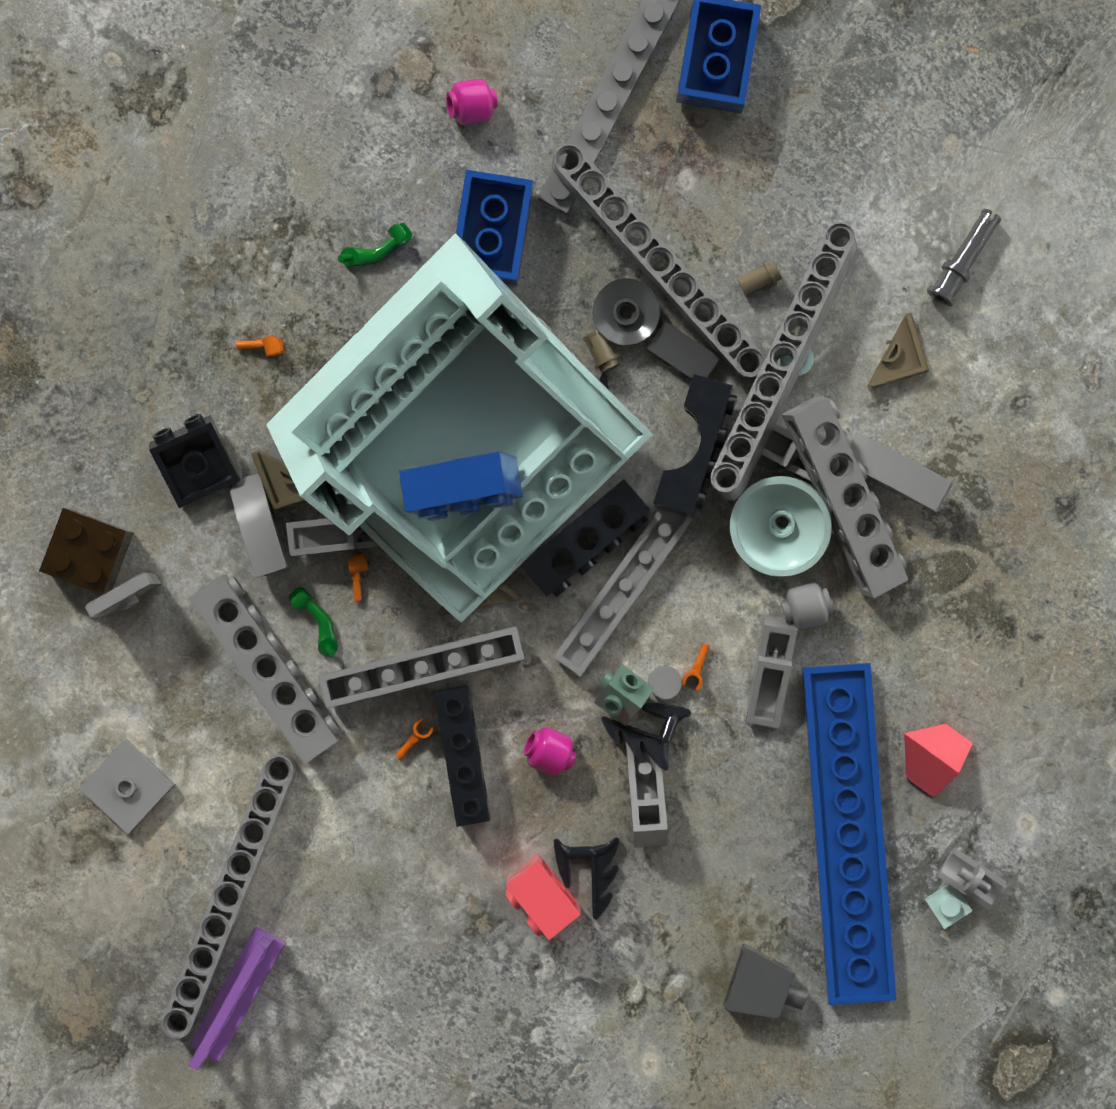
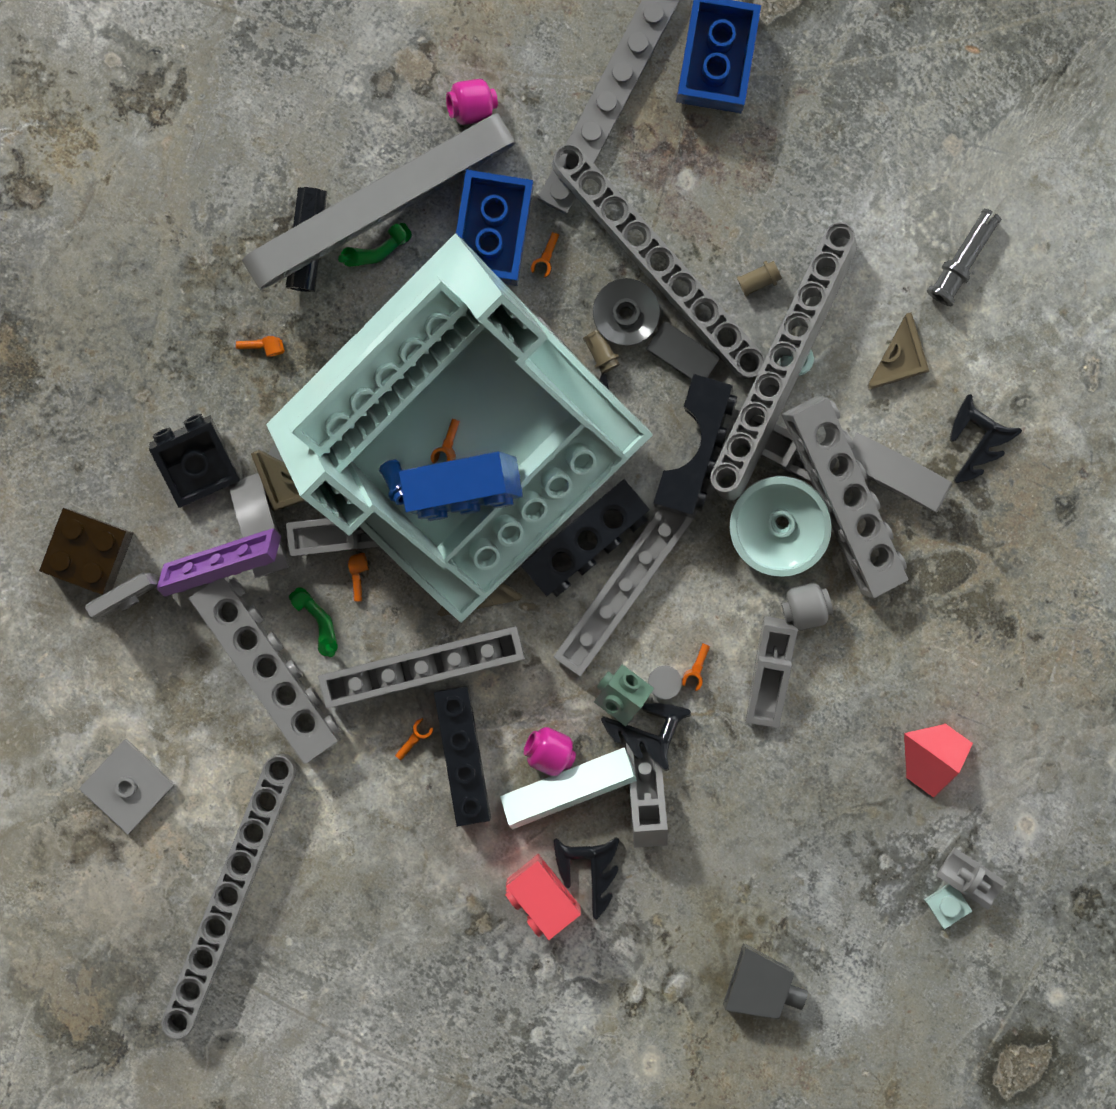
(219, 562): none -> medium lavender plate
(235, 997): medium lavender fence -> none
(308, 204): none -> black piece
(378, 201): none -> light grey beam
(390, 473): none -> blue pin
(447, 443): none -> orange hand
(547, 254): none -> orange hand
(568, 788): none -> light aqua tile
(849, 834): blue plate -> none
(994, 436): none -> black piece

